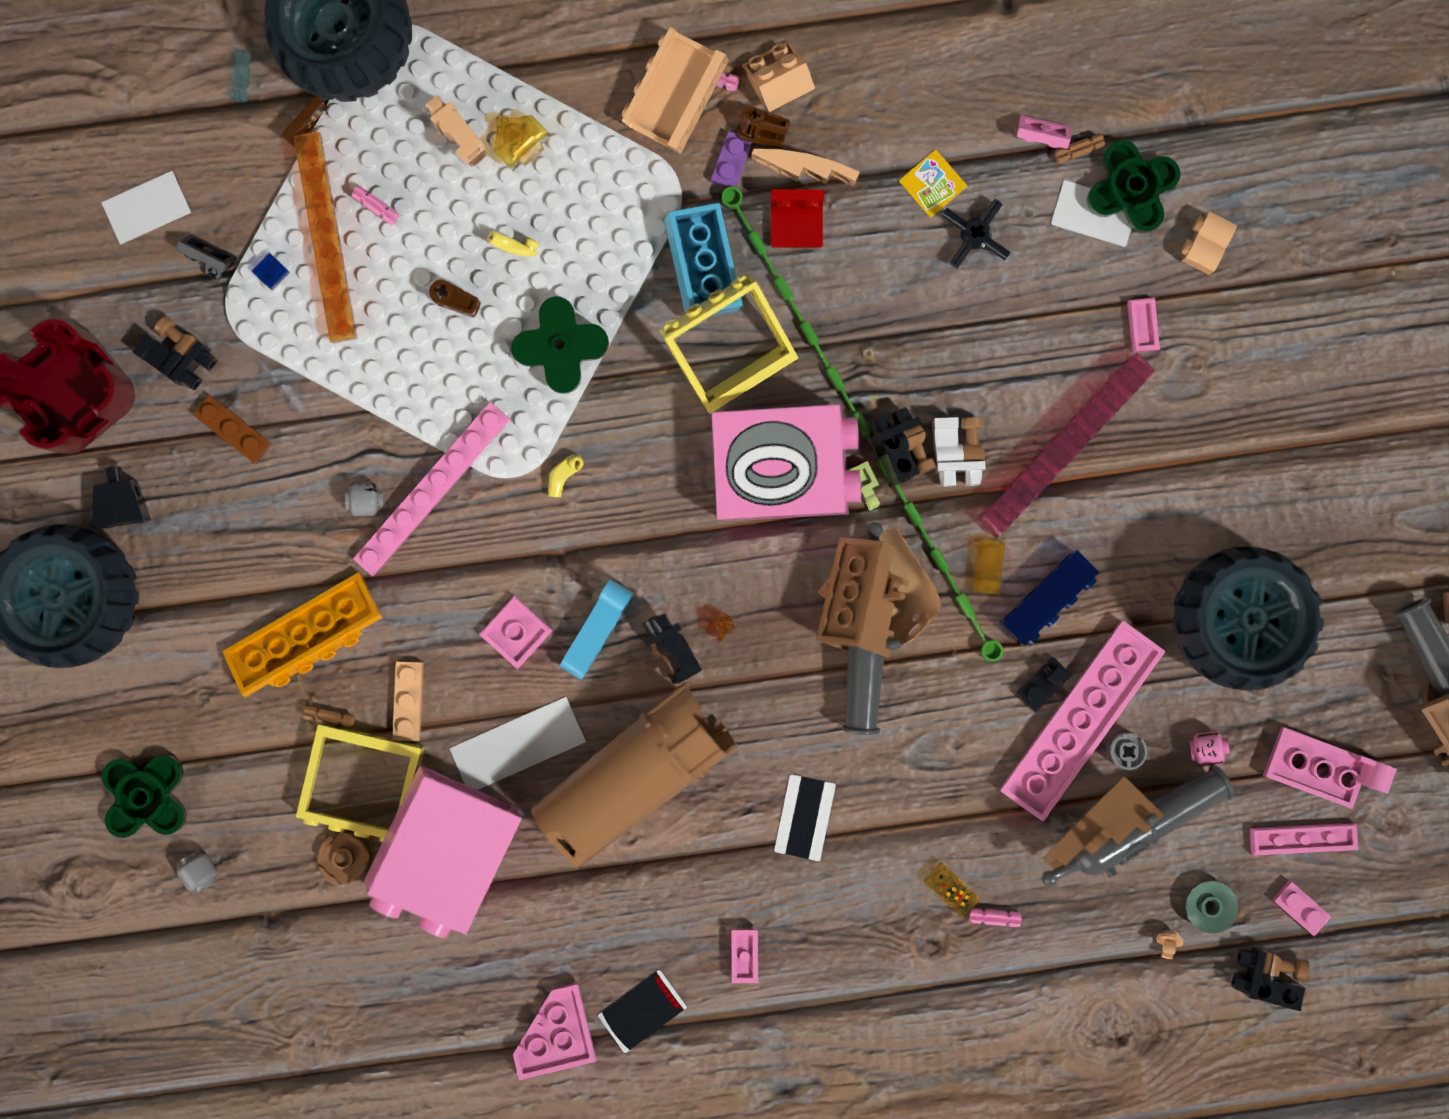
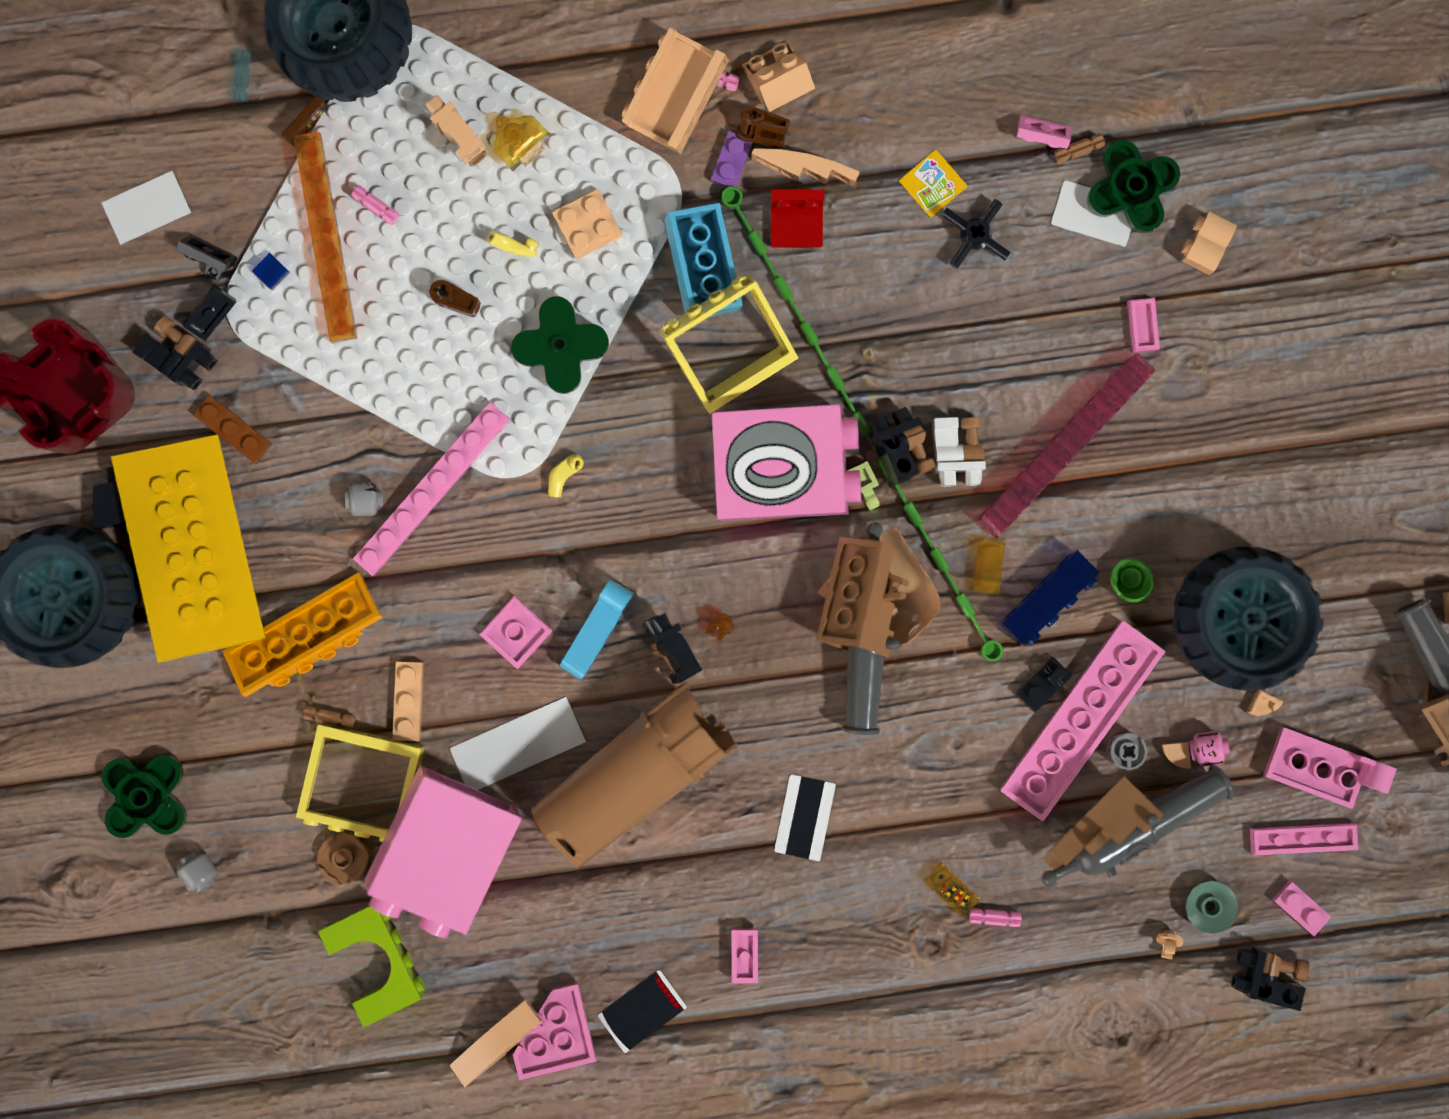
(188, 548): none -> yellow plate
(209, 312): none -> black hinge
(402, 986): none -> lime arch
(495, 1043): none -> light nougat slope
(587, 224): none -> light nougat plate
(1132, 580): none -> bright green hair
(1177, 753): none -> light nougat tile
(1263, 704): none -> light nougat tile

